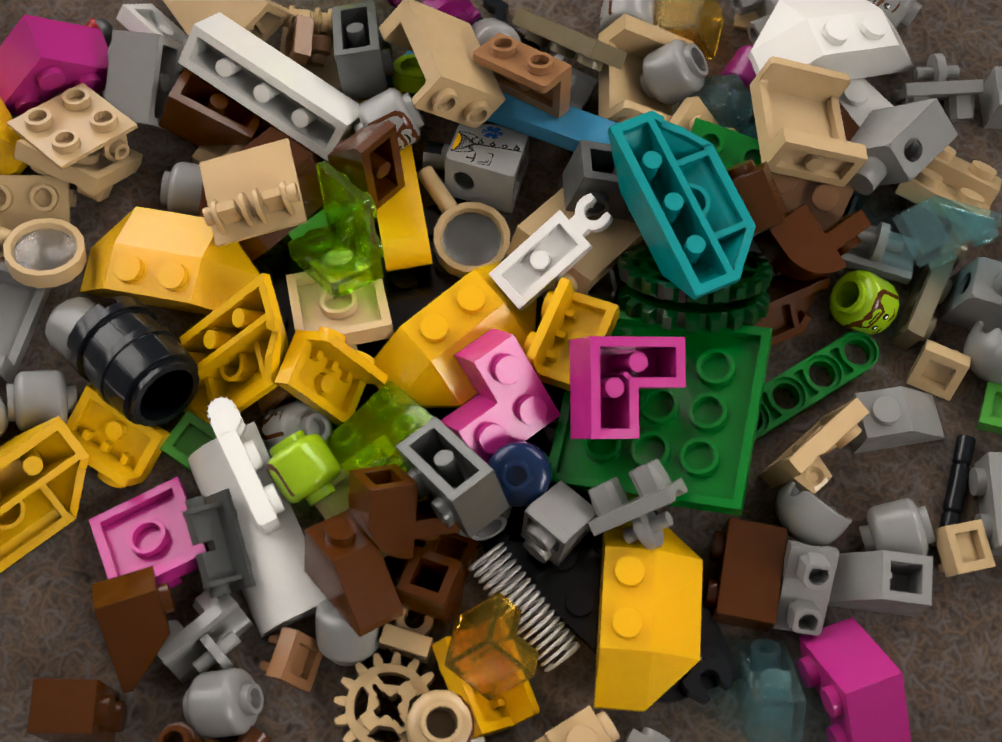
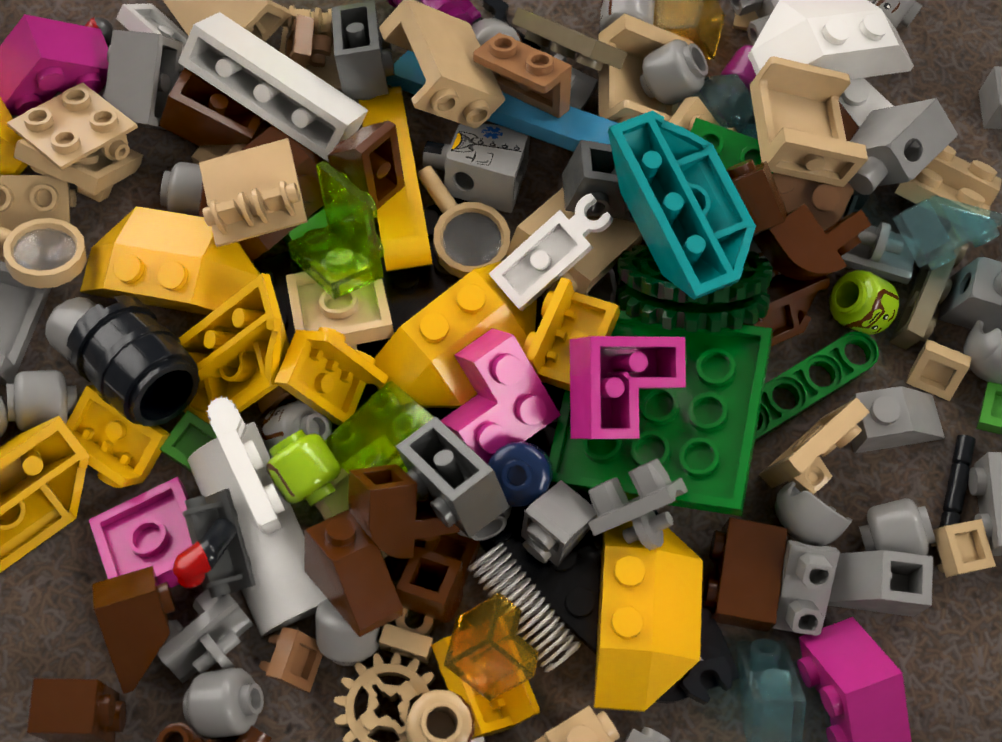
(204, 554): none -> arm
(396, 108): light grey head -> none
(408, 74): lime tile -> none
(956, 94): light grey hips -> none

